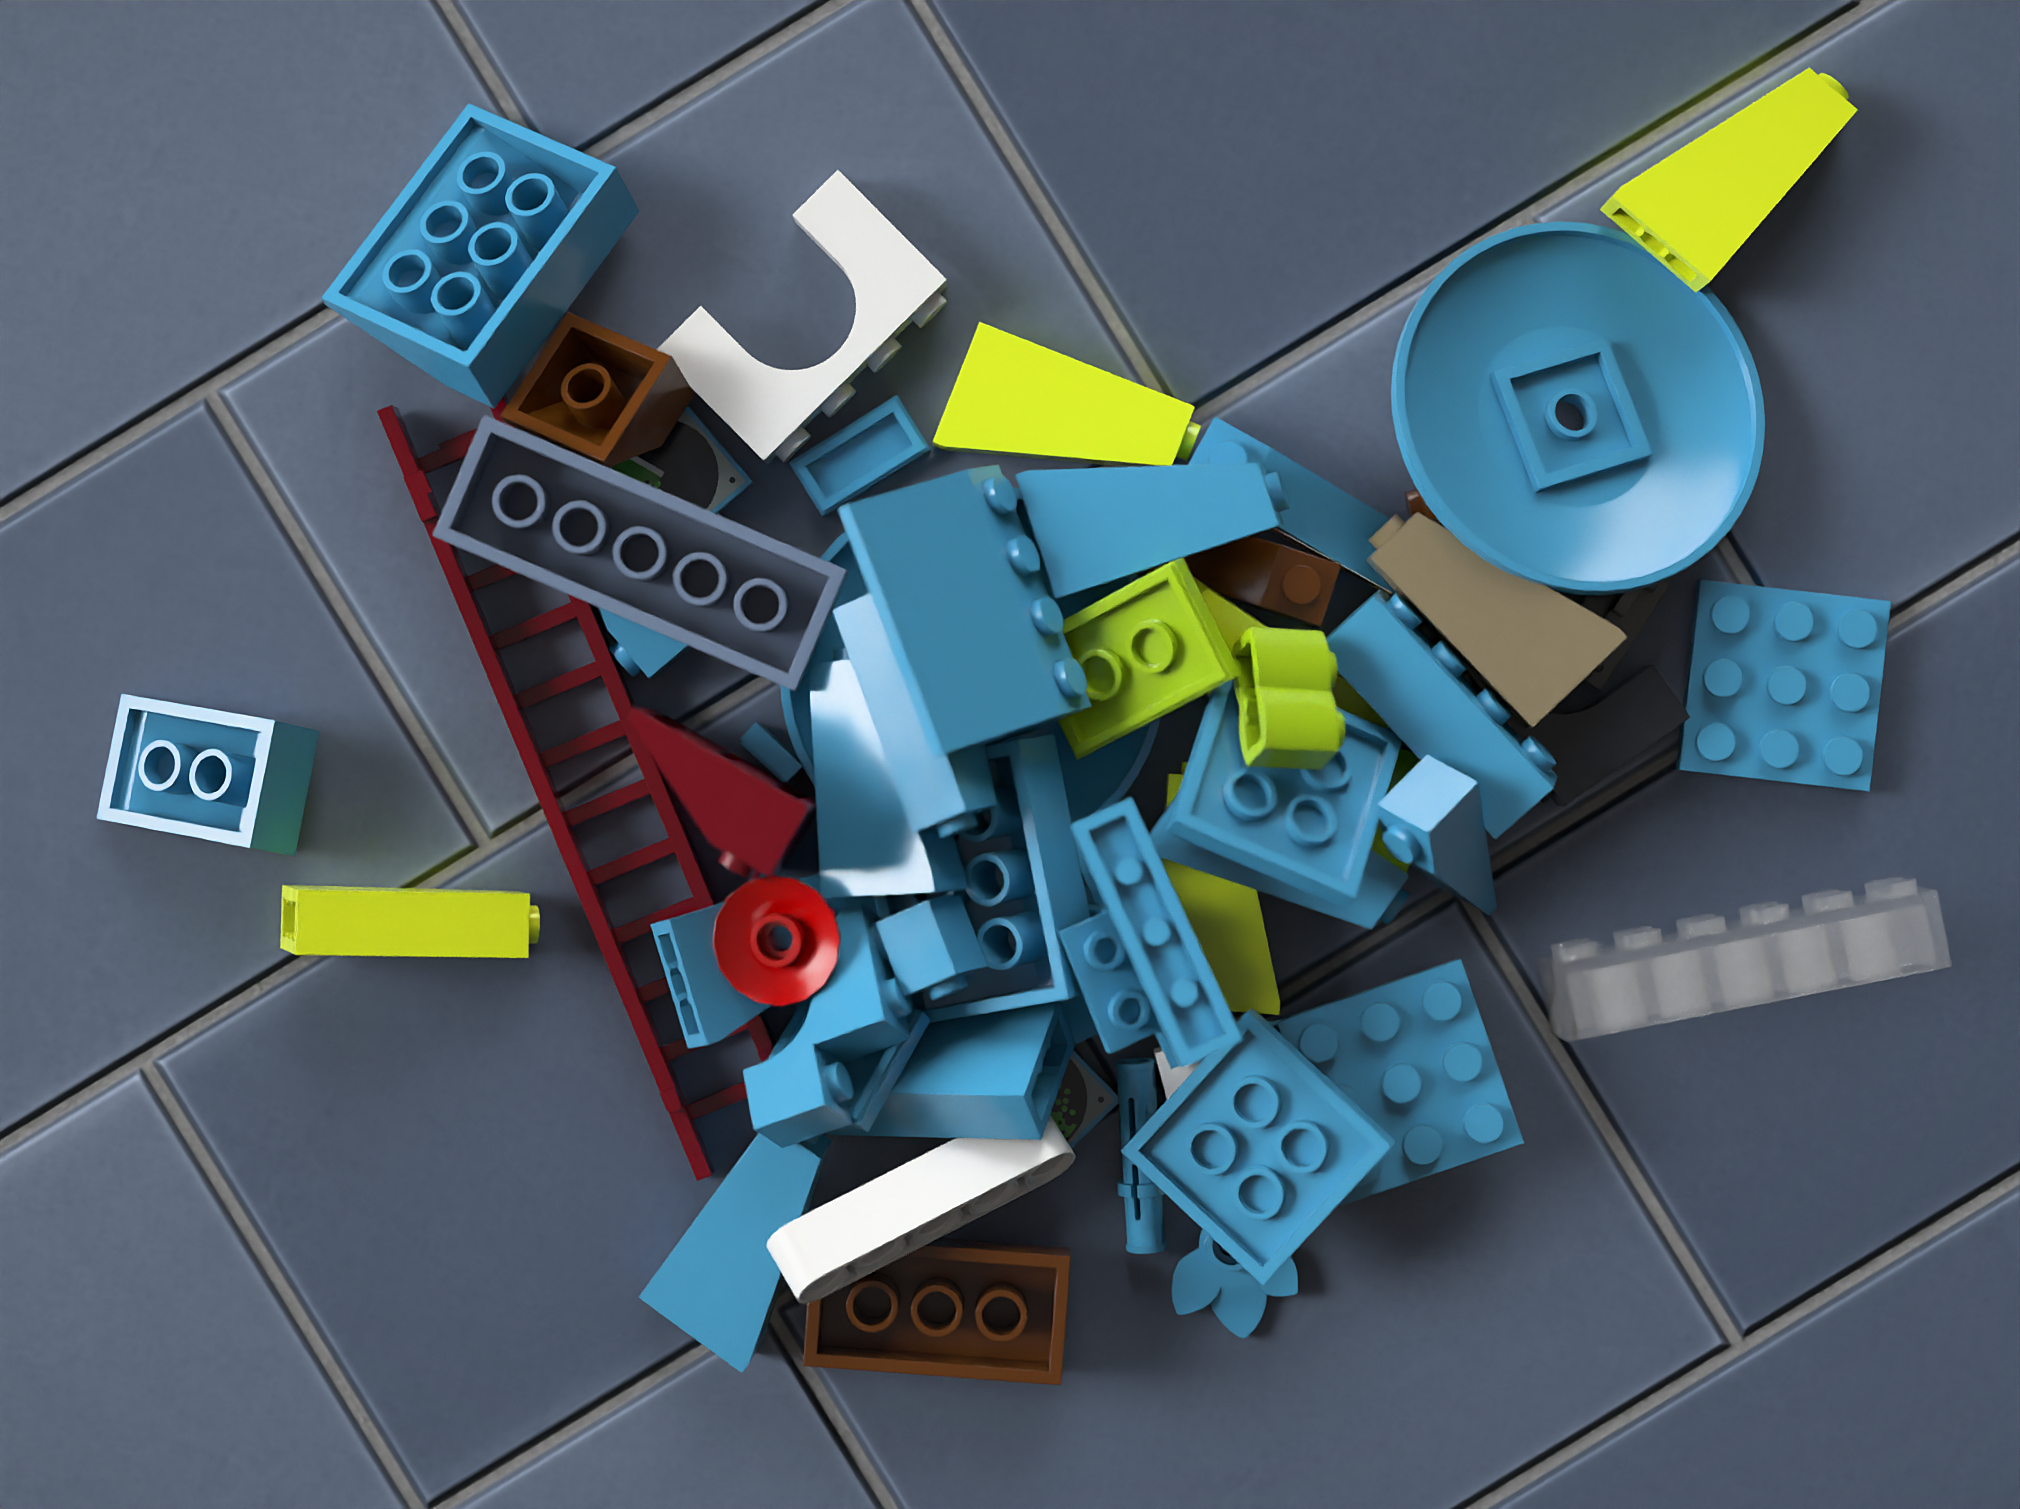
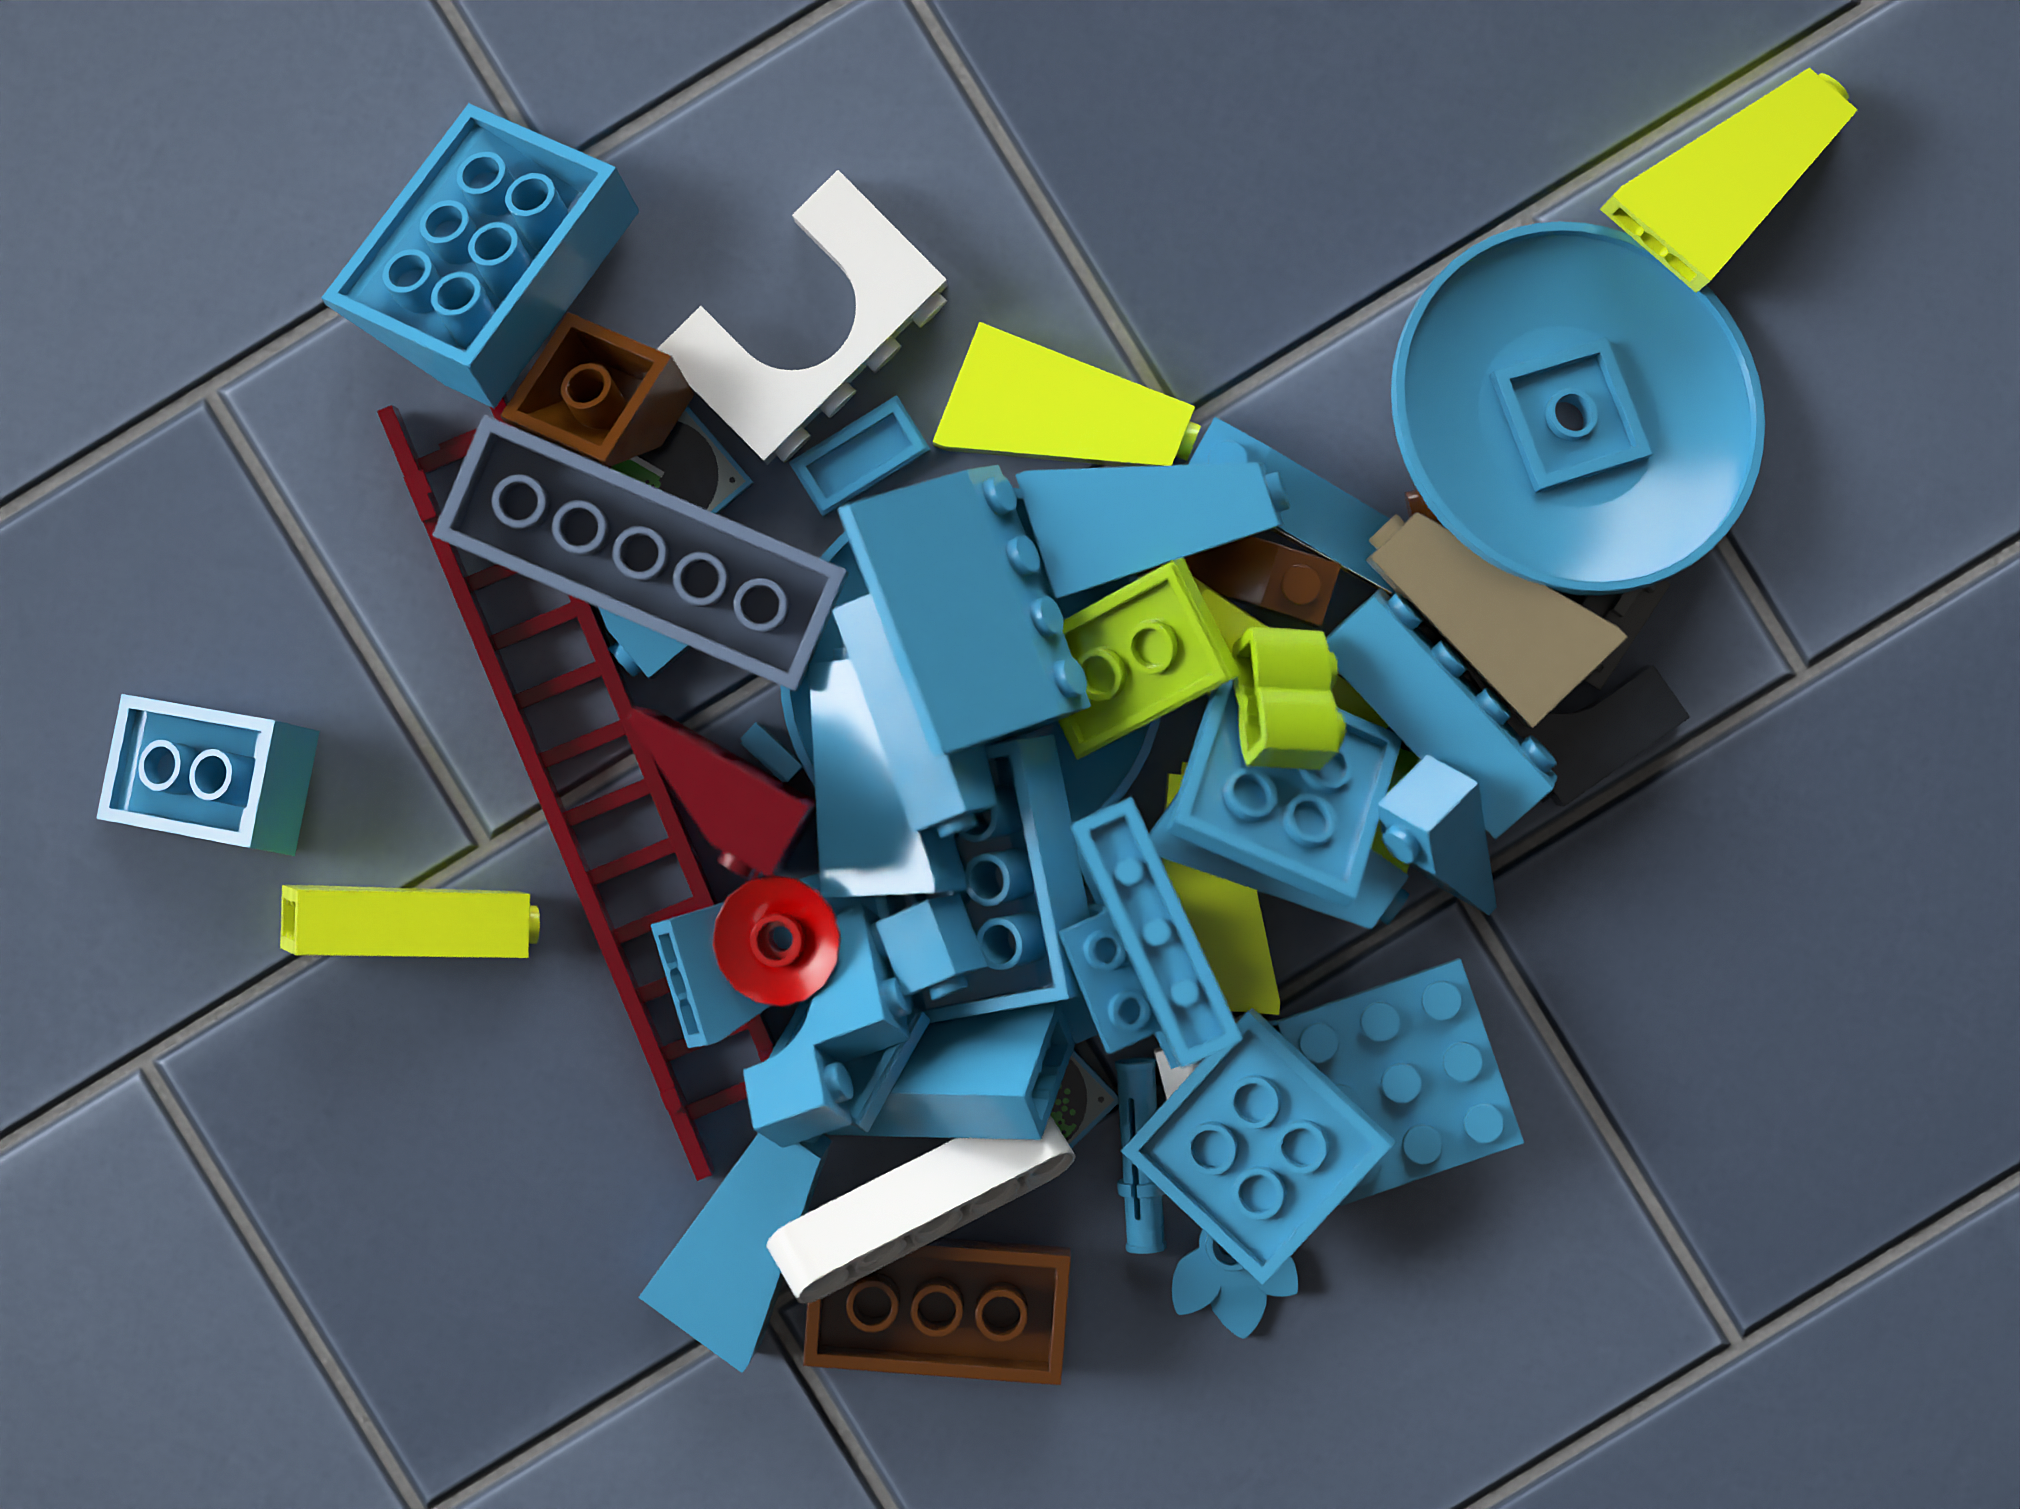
(1743, 961): clear brick -> none
(1783, 685): dark azure plate -> none

